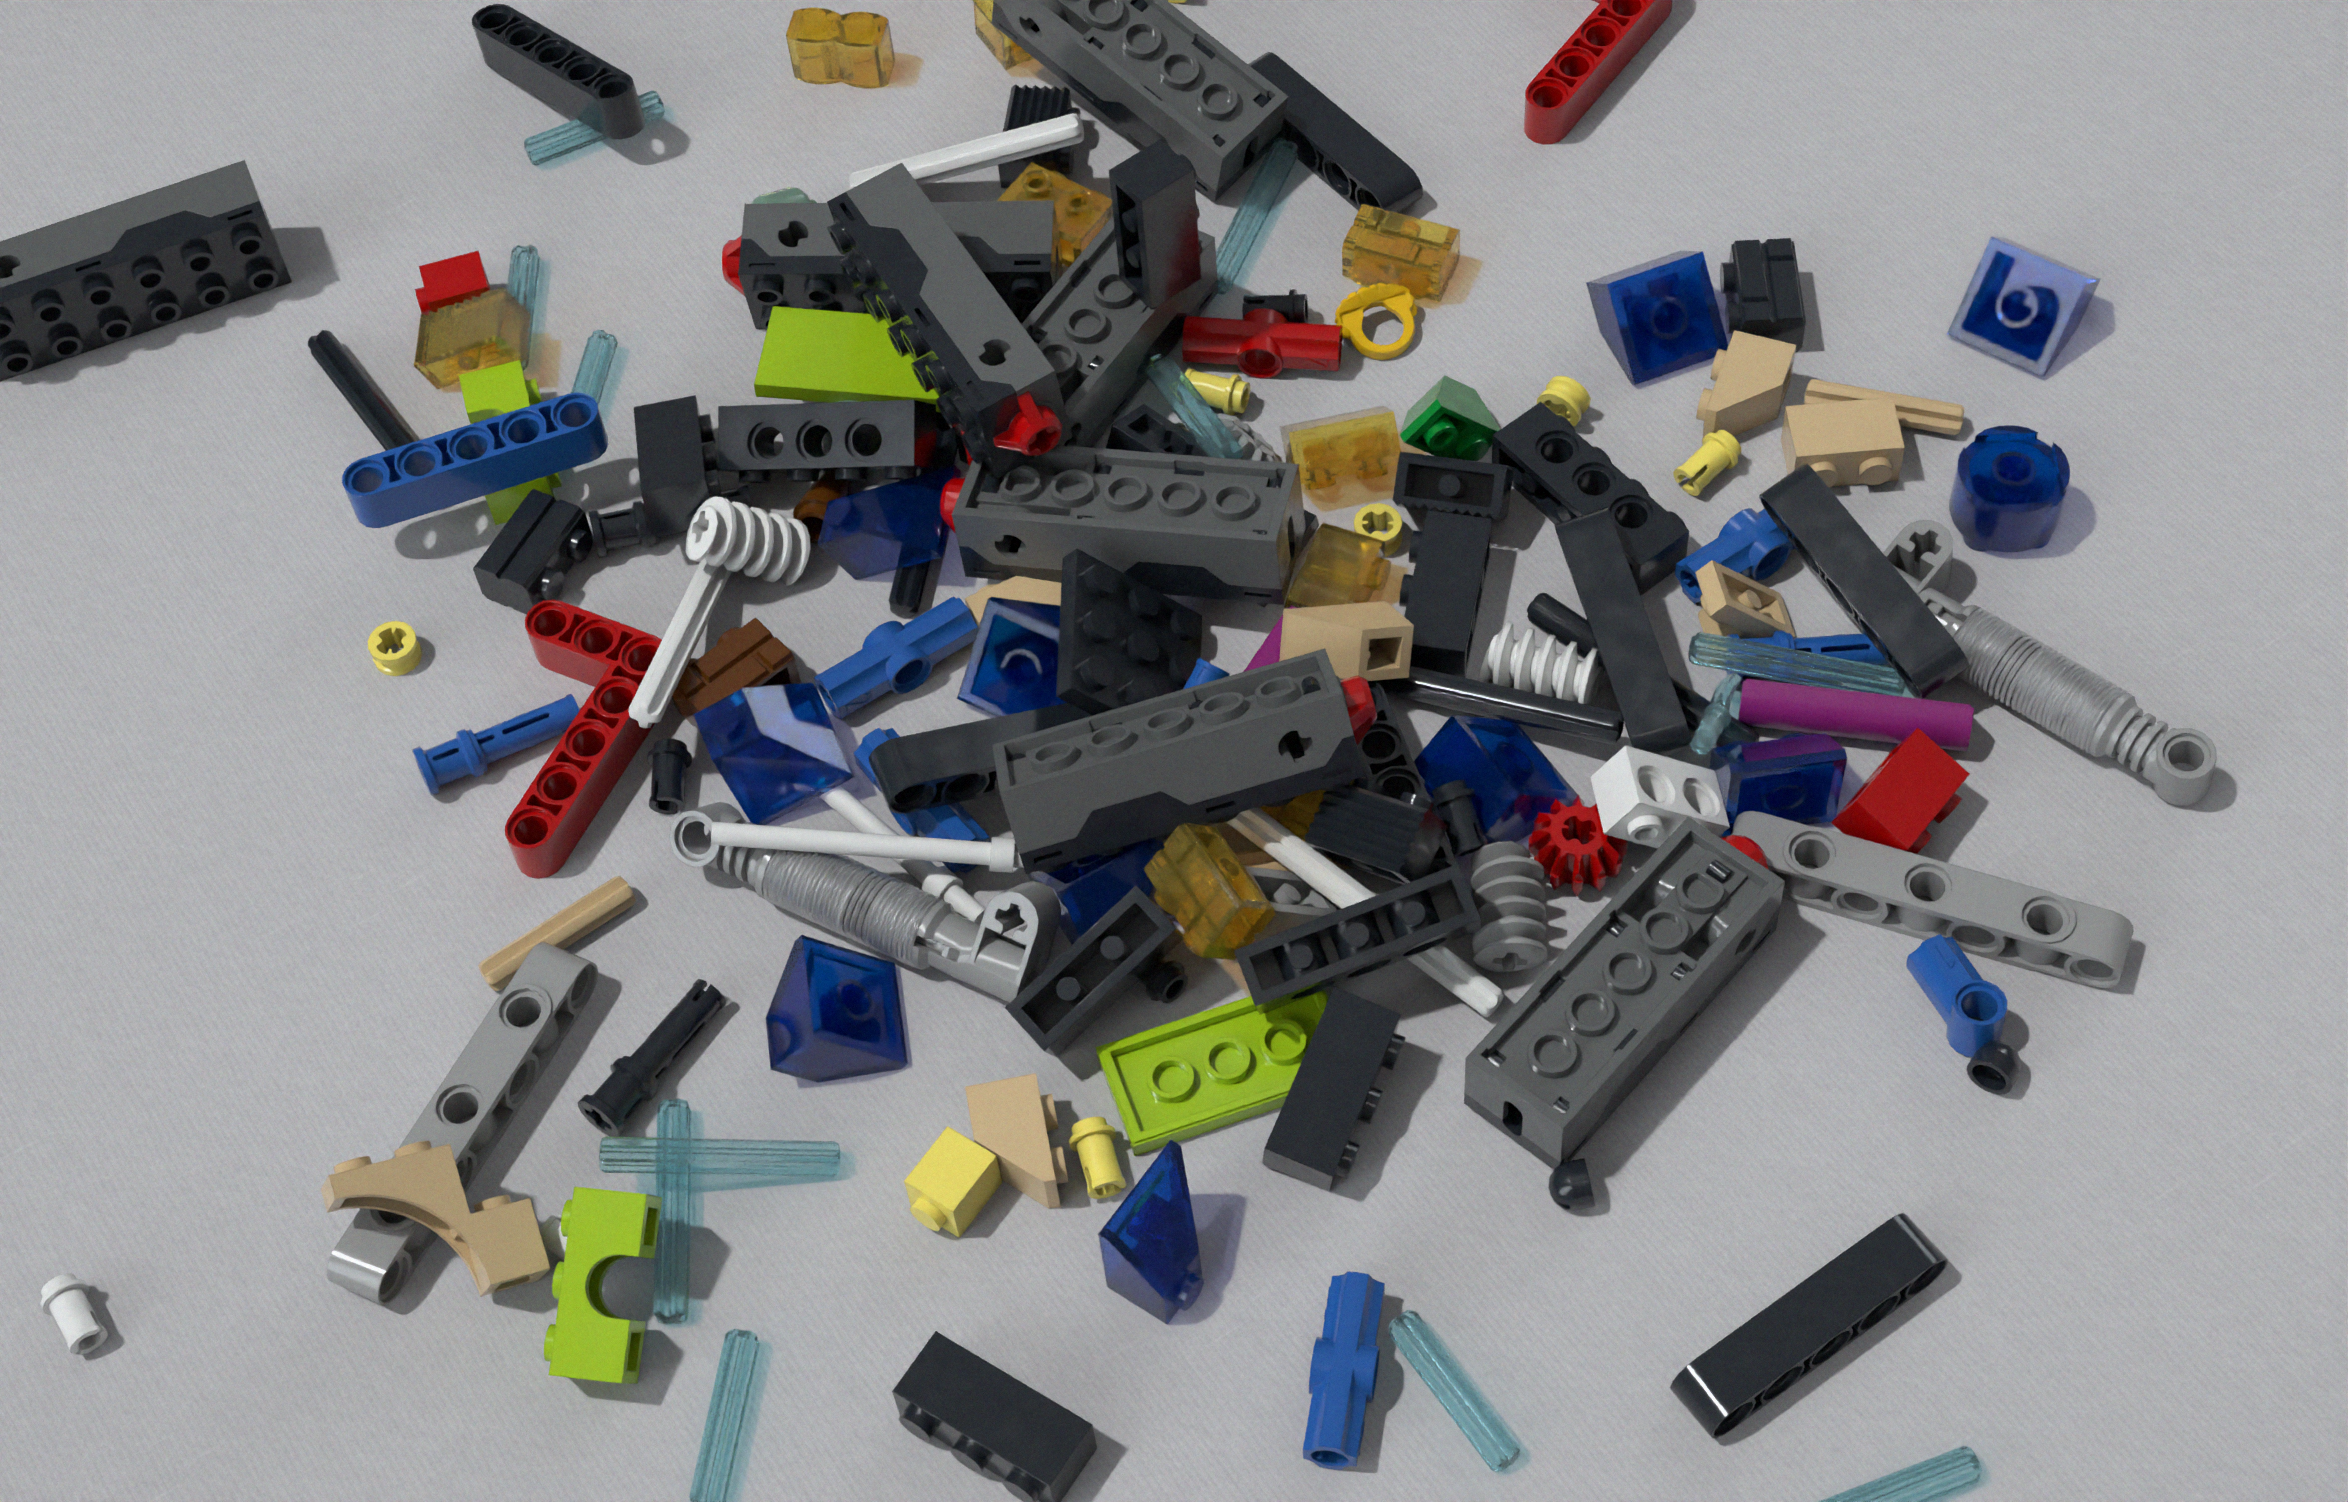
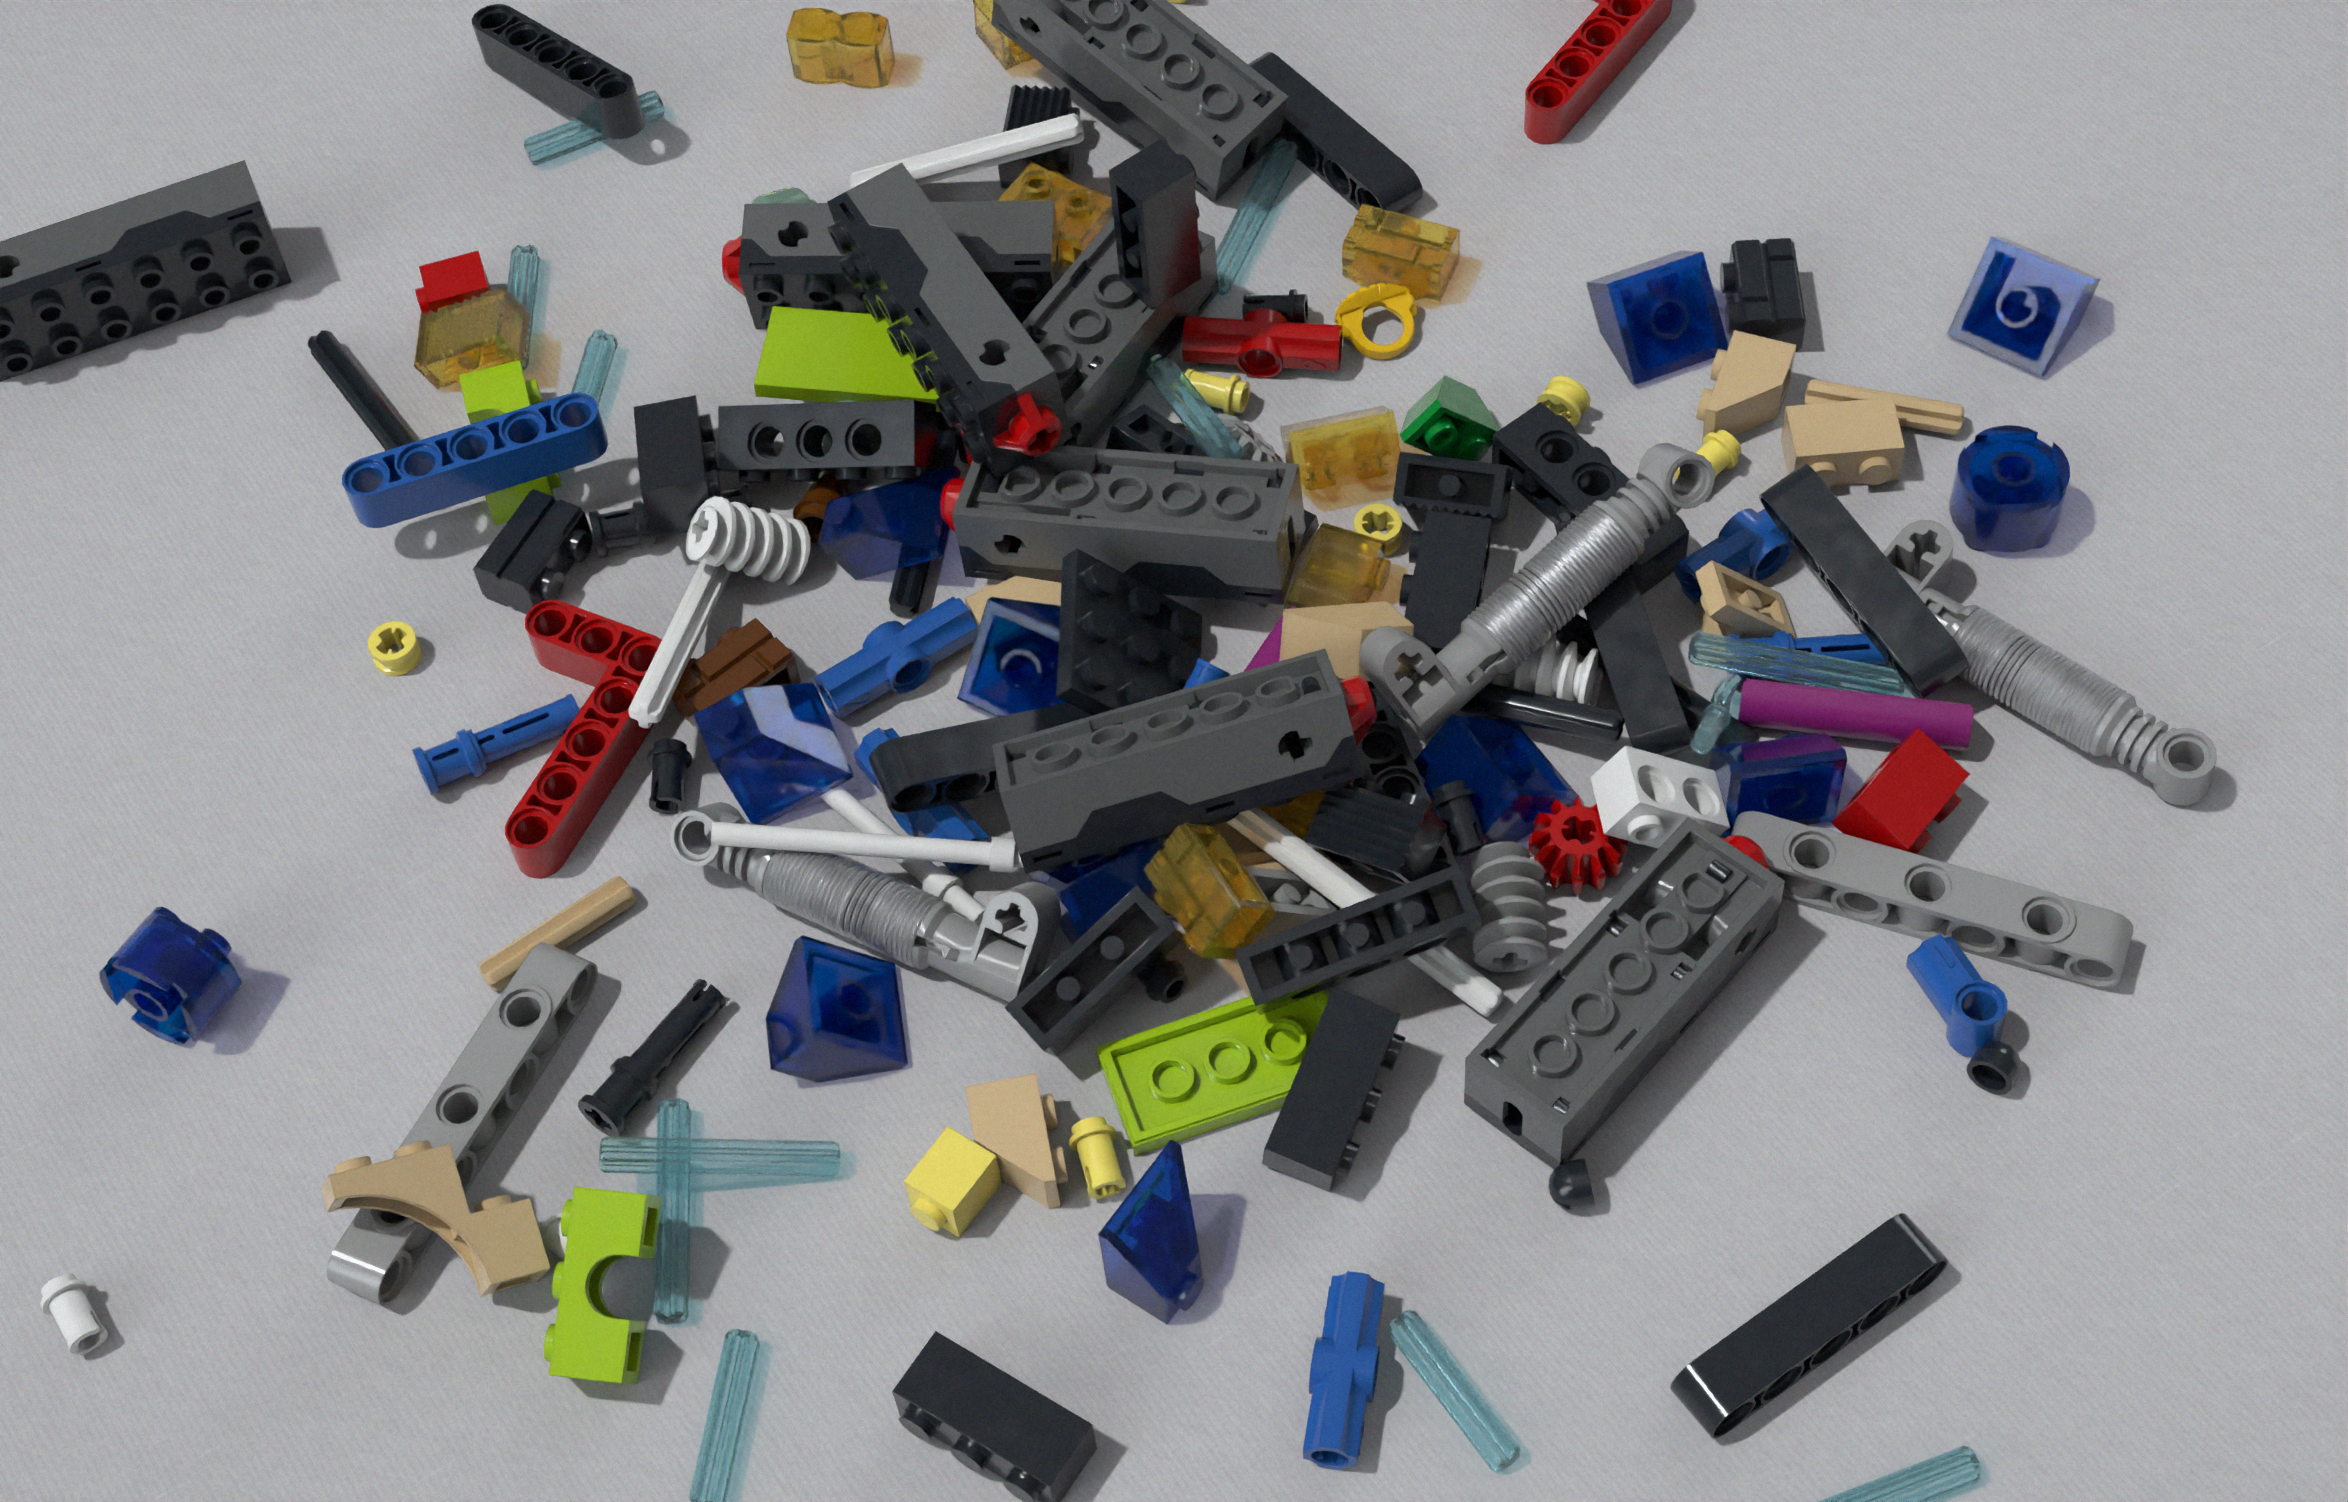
(172, 976): none -> clear blue brick
(1538, 597): none -> piece

